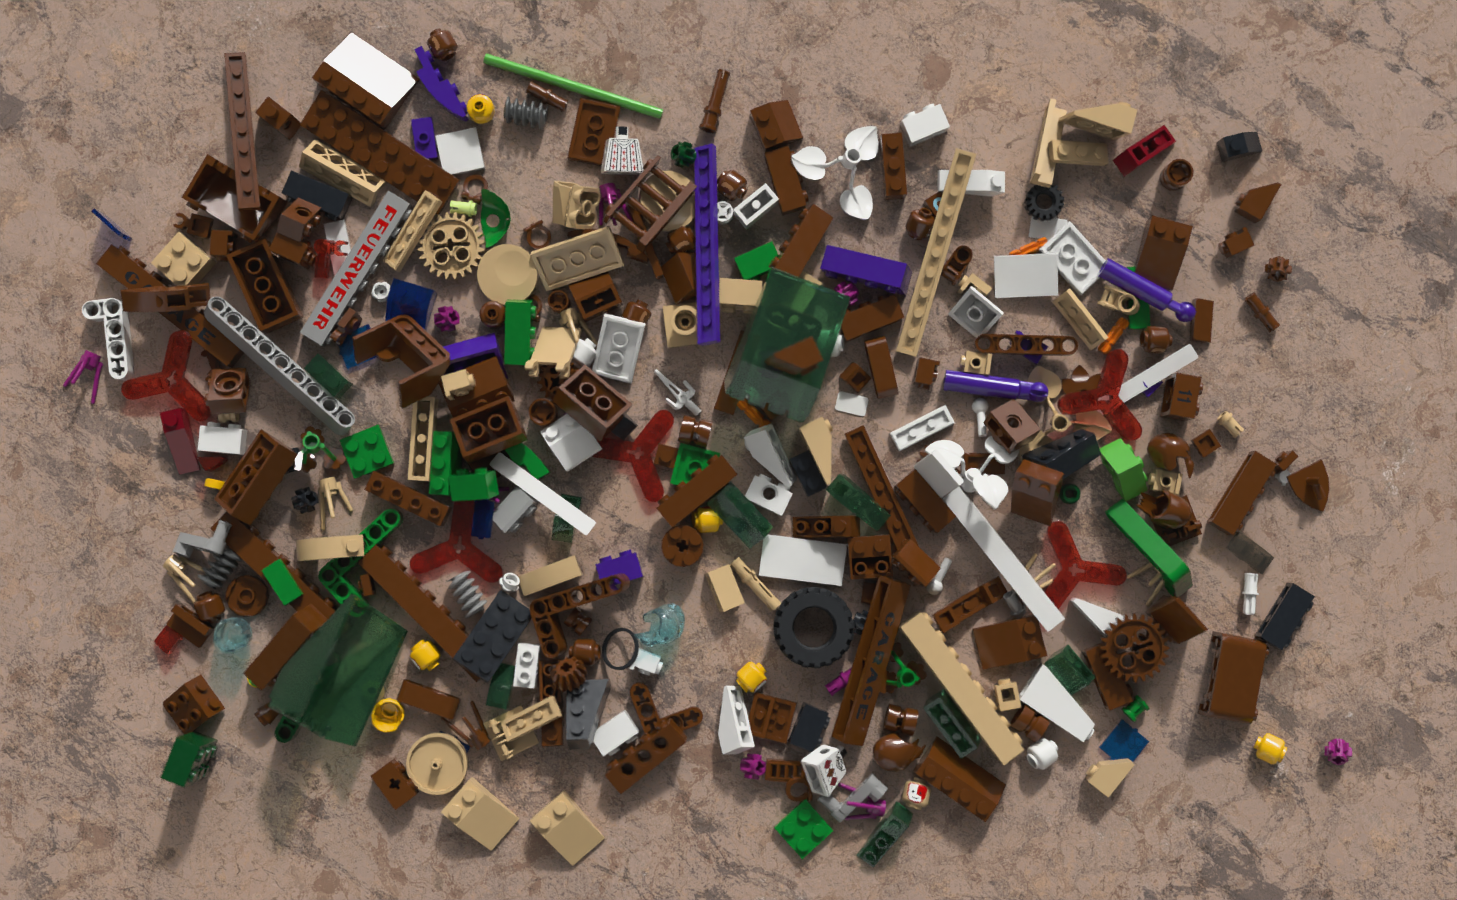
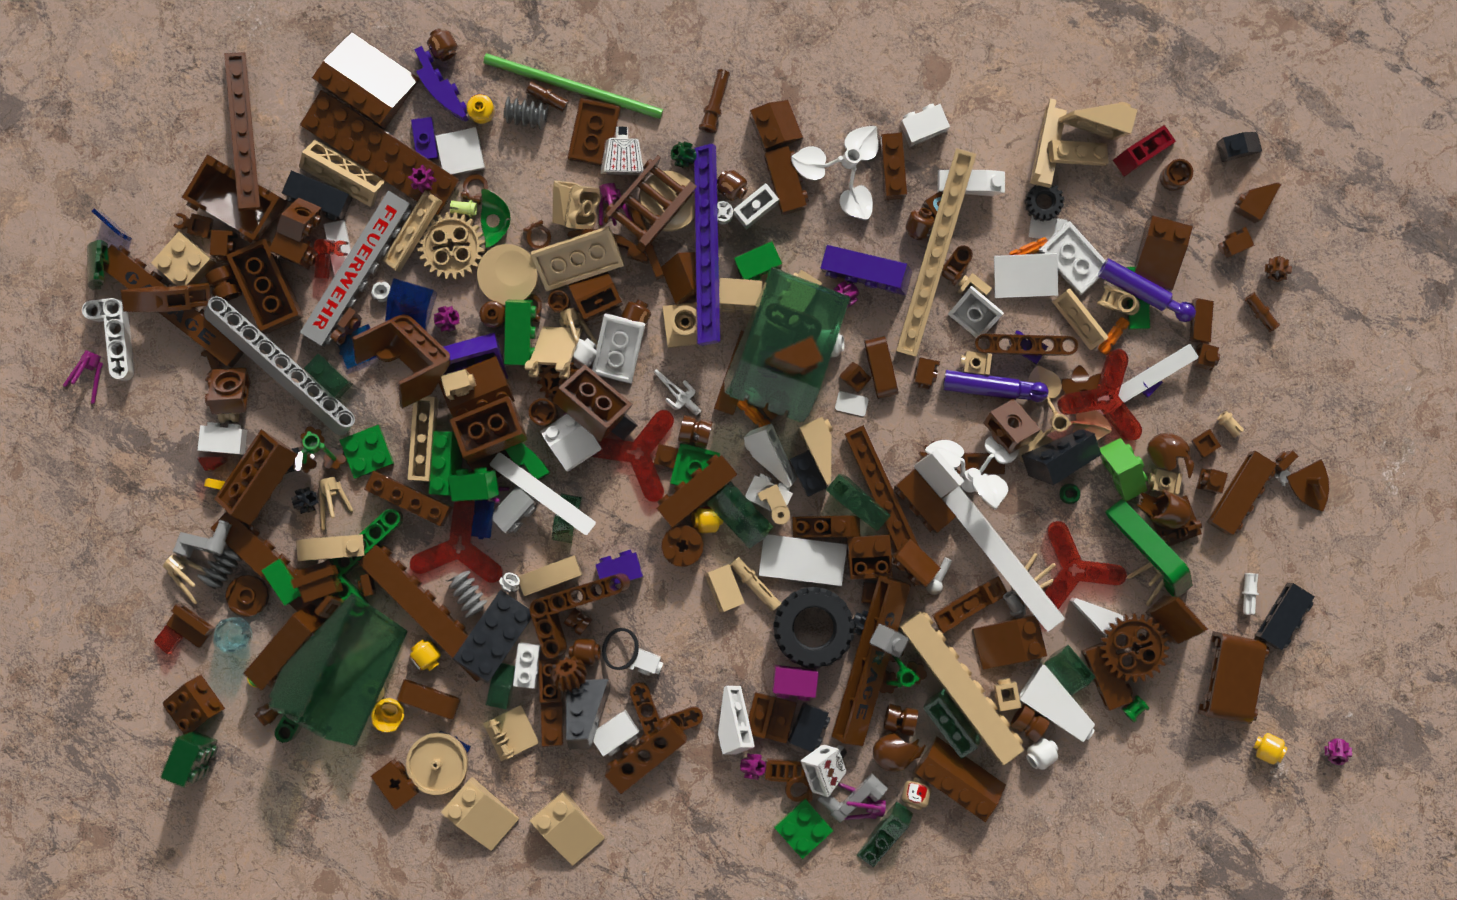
(96, 256): none -> dark green slope
(157, 383): clear red piece -> none
(180, 440): dark red slope -> none
(209, 607): reddish brown head -> none
(223, 283): none -> reddish brown wheel
(277, 118): reddish brown torso -> none
(318, 581): none -> reddish brown plate
(329, 606): none -> reddish brown slope
(418, 175): none -> magenta gear
(478, 737): reddish brown plant -> none
(531, 719): tan plate -> none
(666, 623): clear light blue helmet -> none
(681, 240): reddish brown head -> none
(751, 677): yellow head -> none
(780, 512): none -> tan leg
(795, 681): none -> magenta brick
(803, 240): reddish brown brick -> none
(839, 682): magenta pin -> none
(871, 317): reddish brown brick -> none
(889, 640): none -> light grey slope
(922, 428): white tile -> none
(980, 407): white bar -> none
(1035, 492): reddish brown slope -> none
(1108, 774): tan slope -> none
(1123, 742): clear blue piece -> none
(1155, 339): reddish brown head -> none
(1181, 397): reddish brown brick -> none
(1207, 356): none -> reddish brown brick
(1212, 480): none -> reddish brown brick
(1250, 552): clear smoke slope -> none

